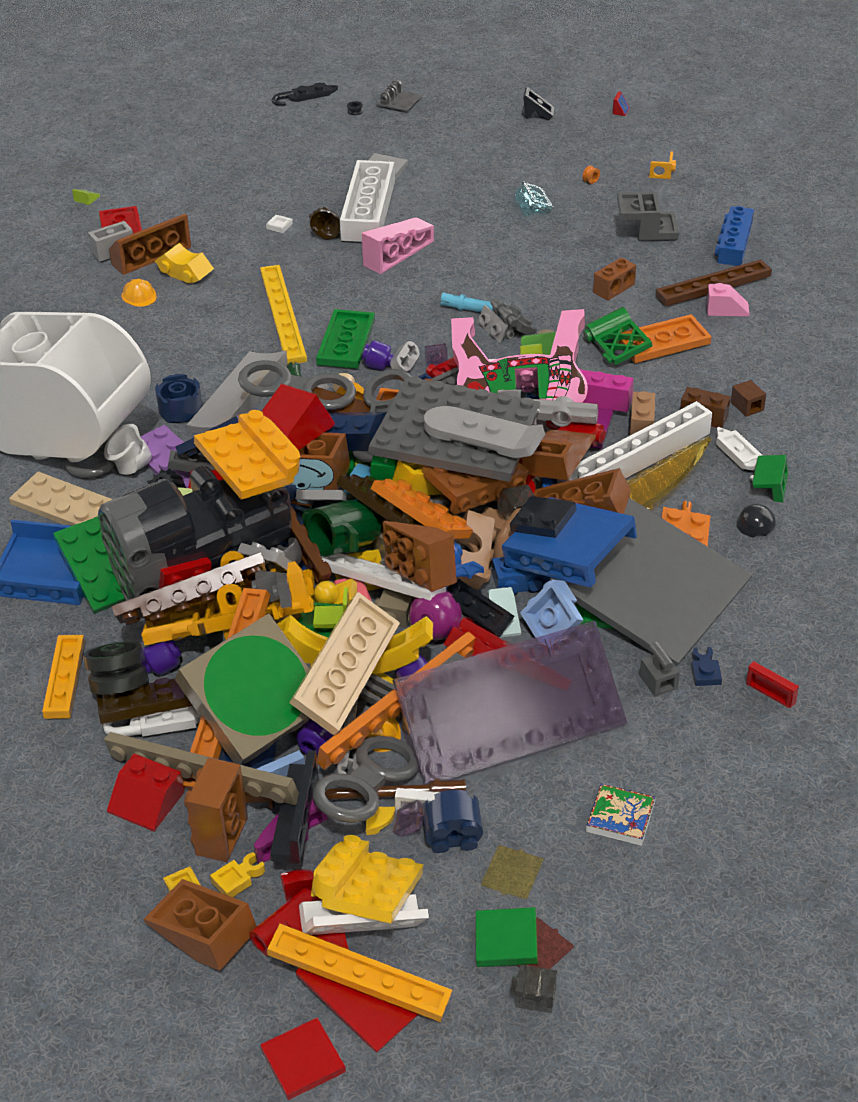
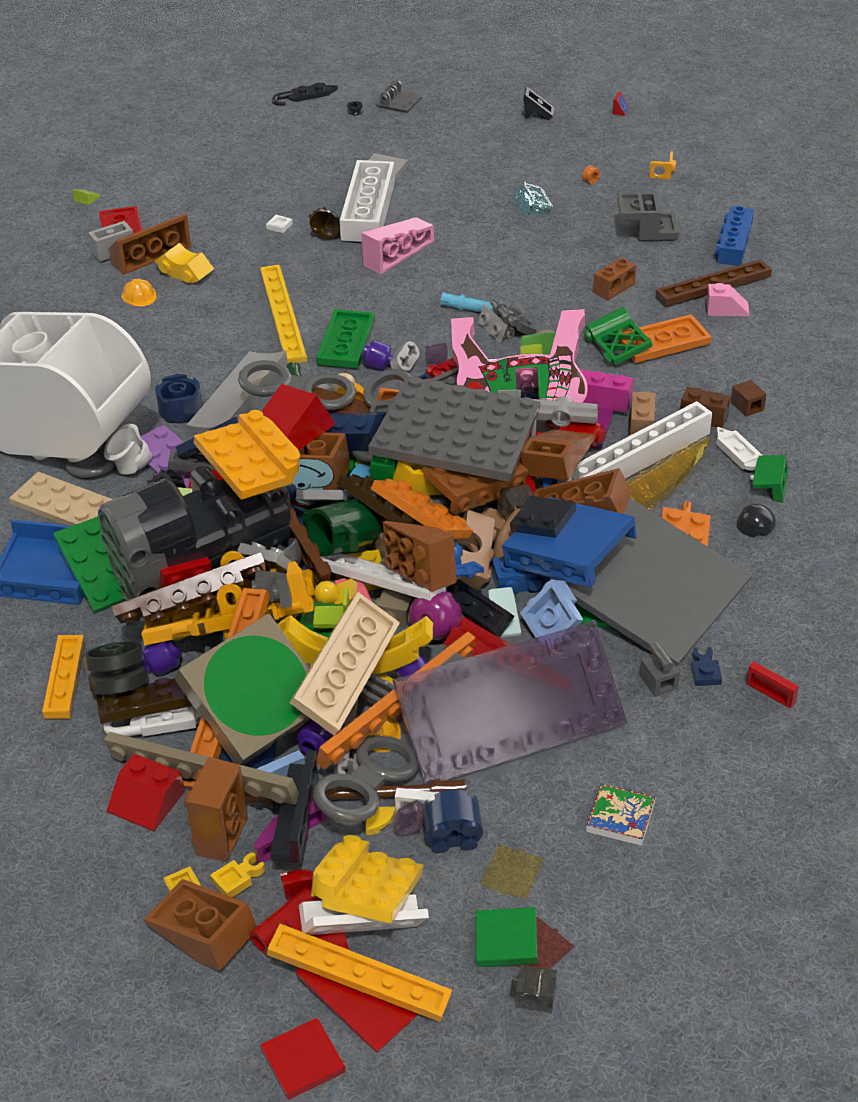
(483, 431): light grey piece -> none

